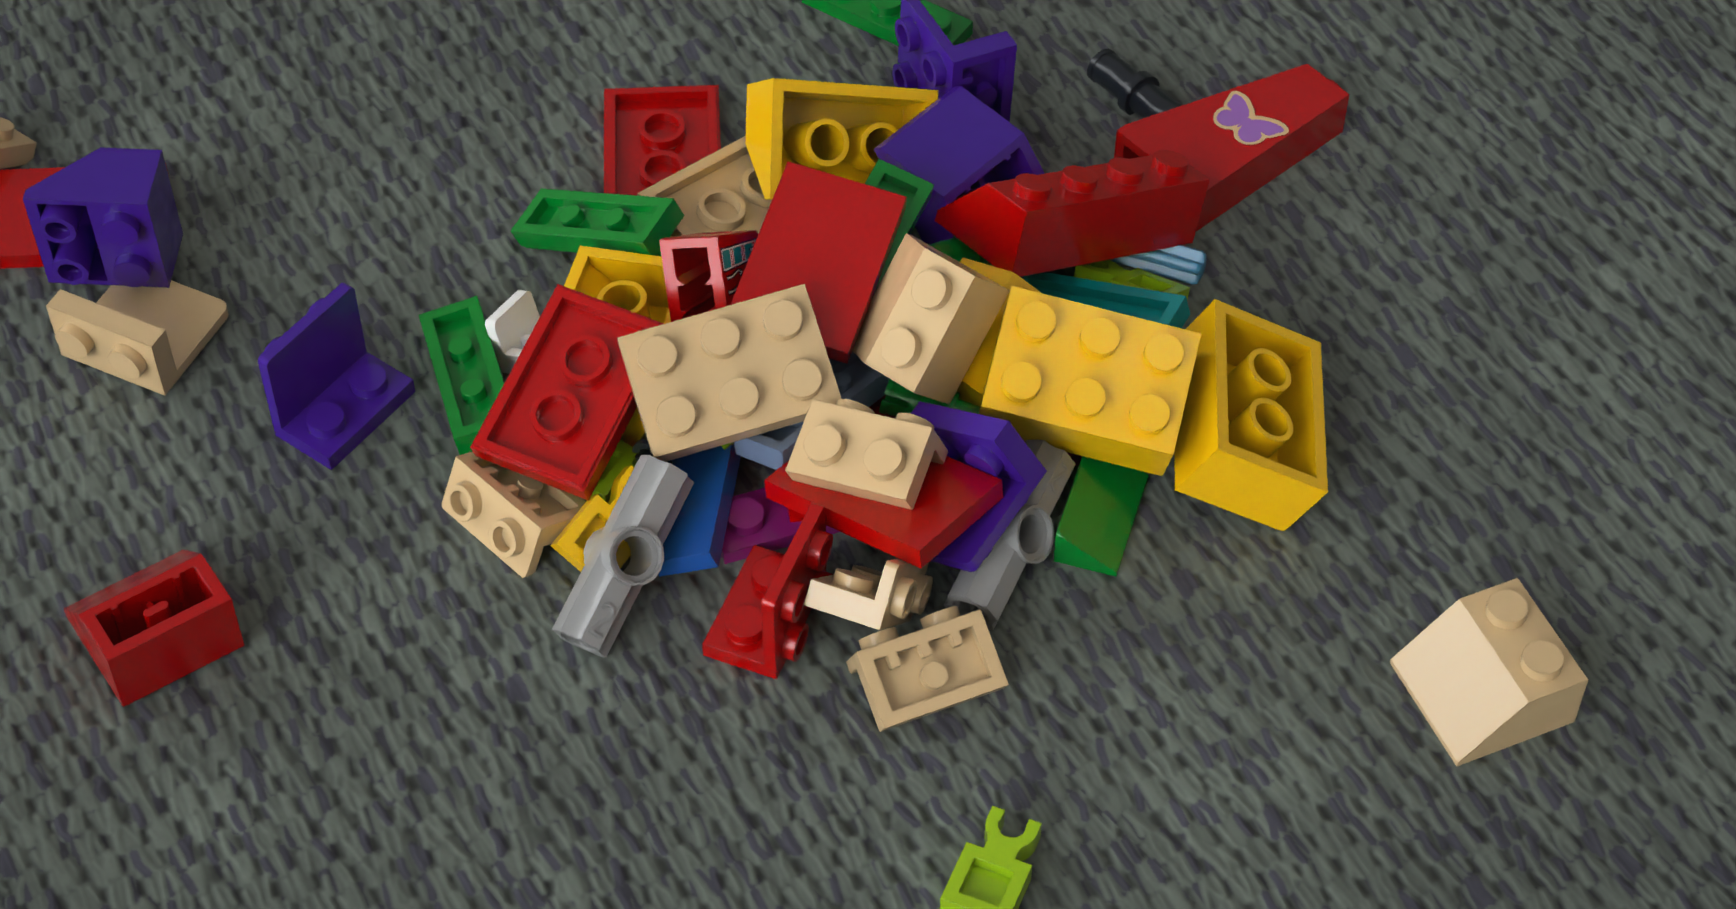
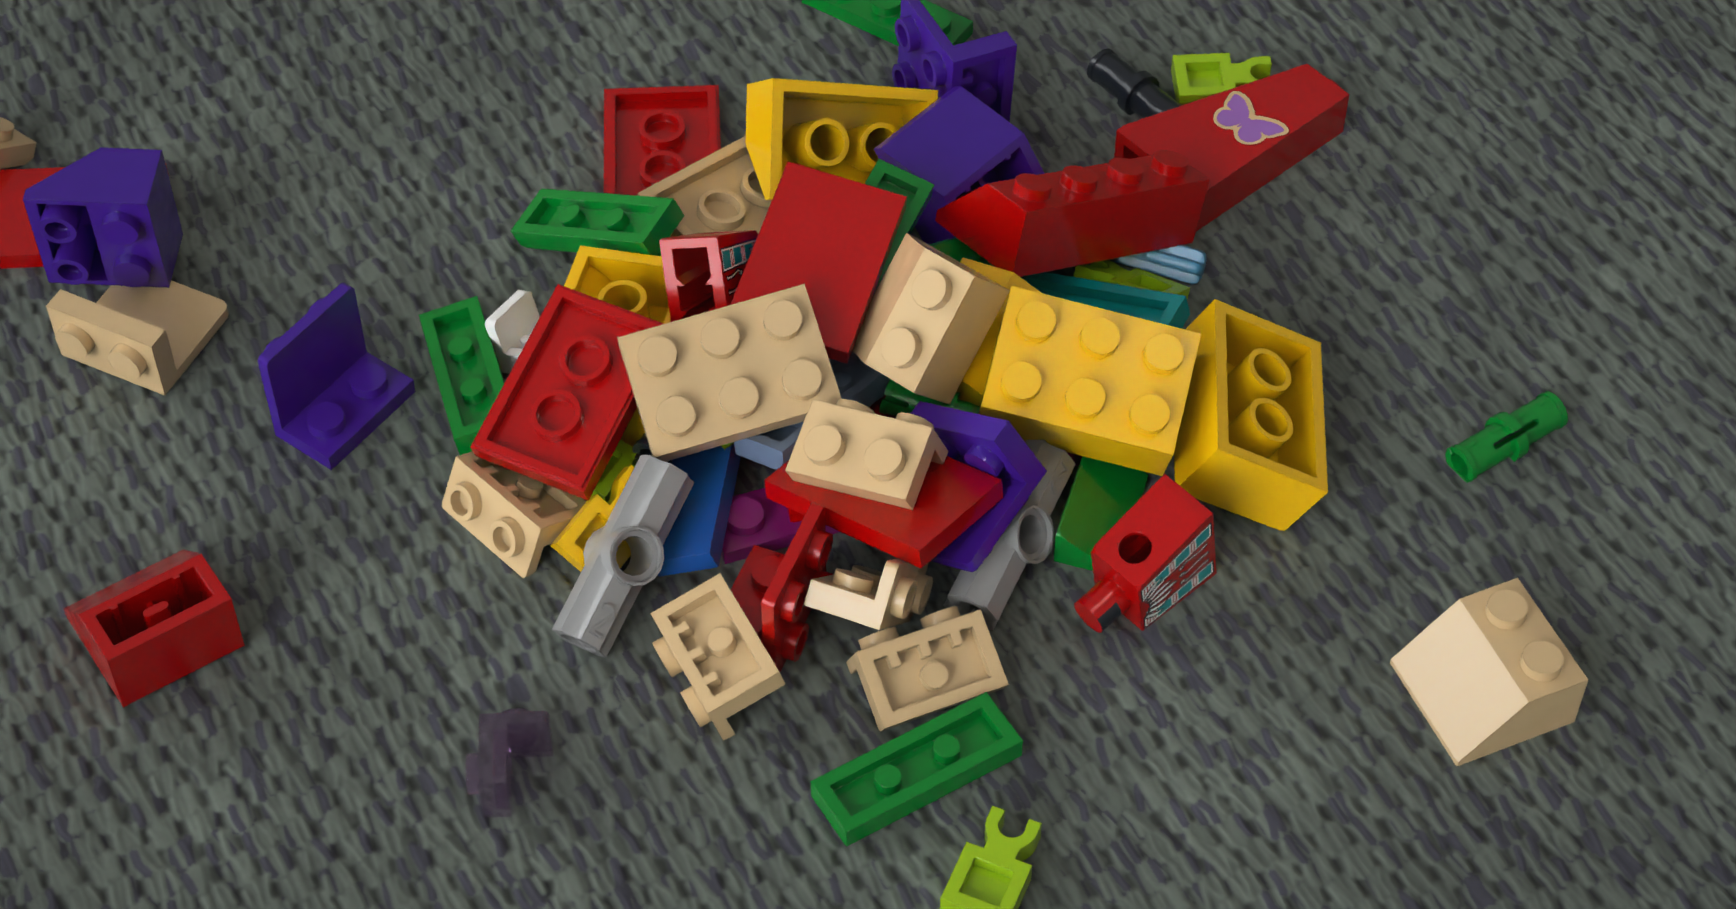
(501, 738): none -> clear purple bracket
(717, 651): none -> tan bracket
(916, 768): none -> green plate
(1150, 558): none -> red torso
(1208, 74): none -> lime plate
(1535, 418): none -> green pin

